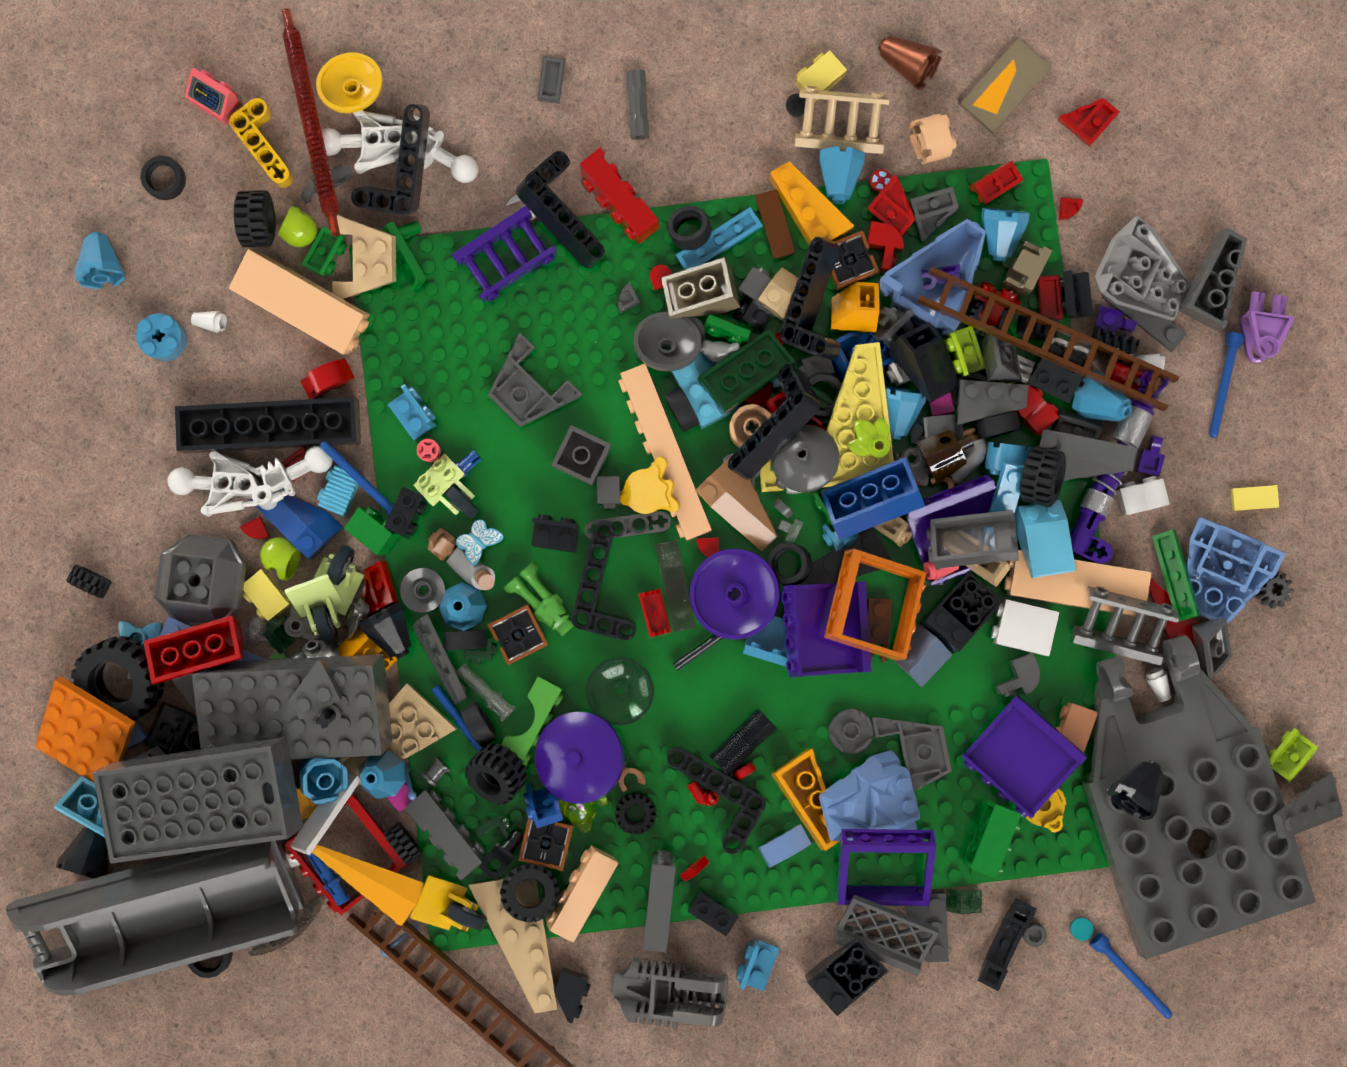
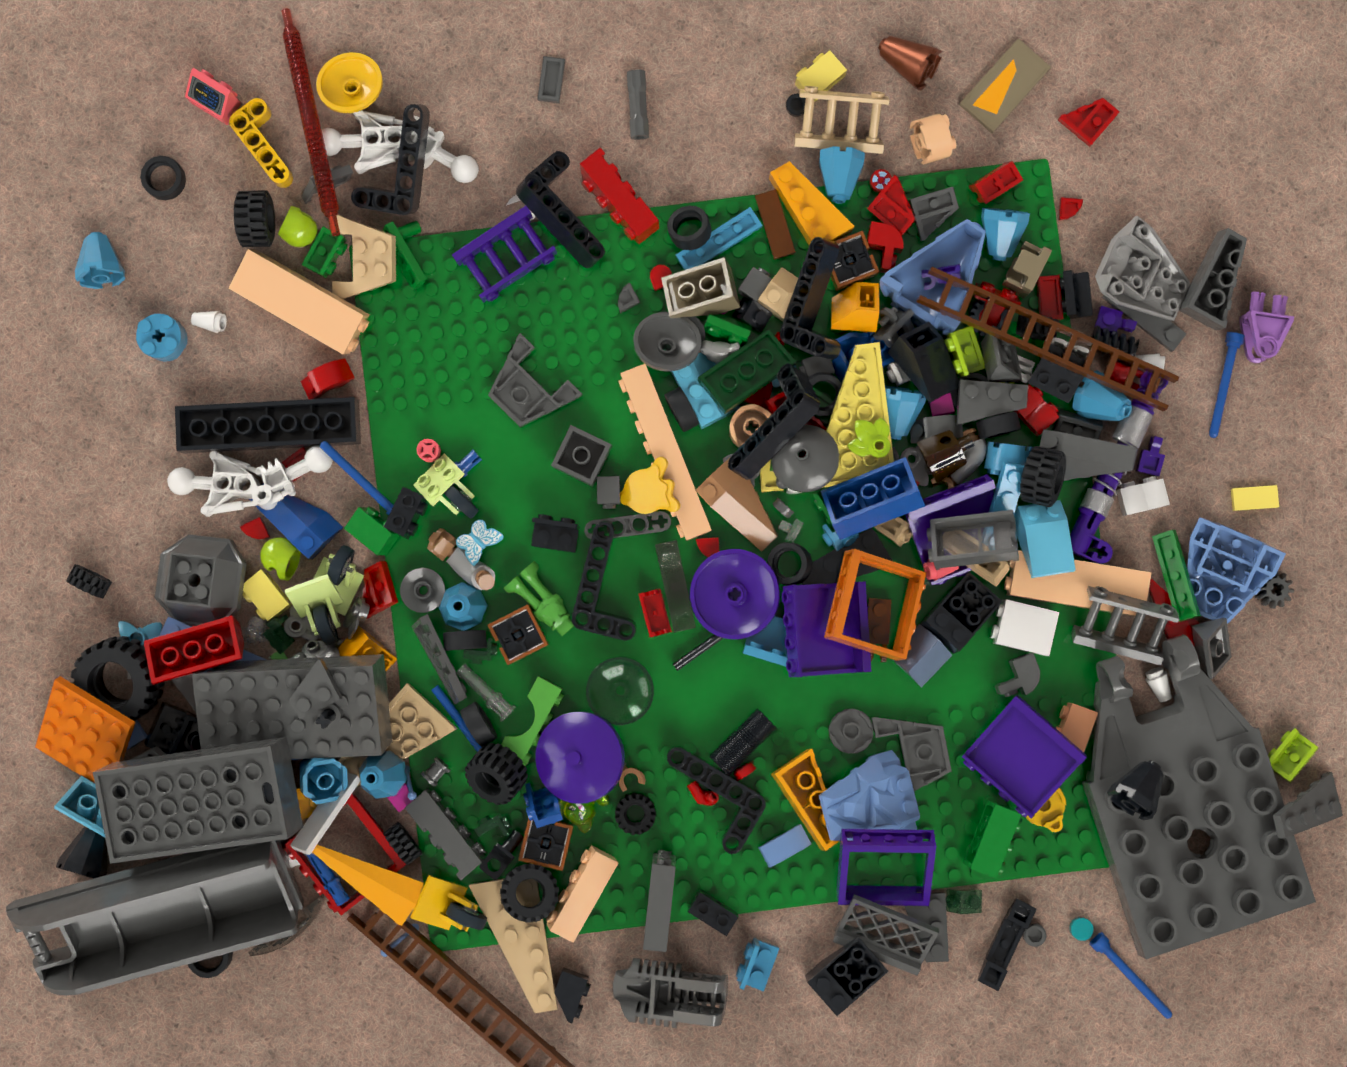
(338, 492): medium azure brick -> none
(389, 630): black cone -> none
(411, 414): dark azure bracket -> none
(695, 868): red tile -> none

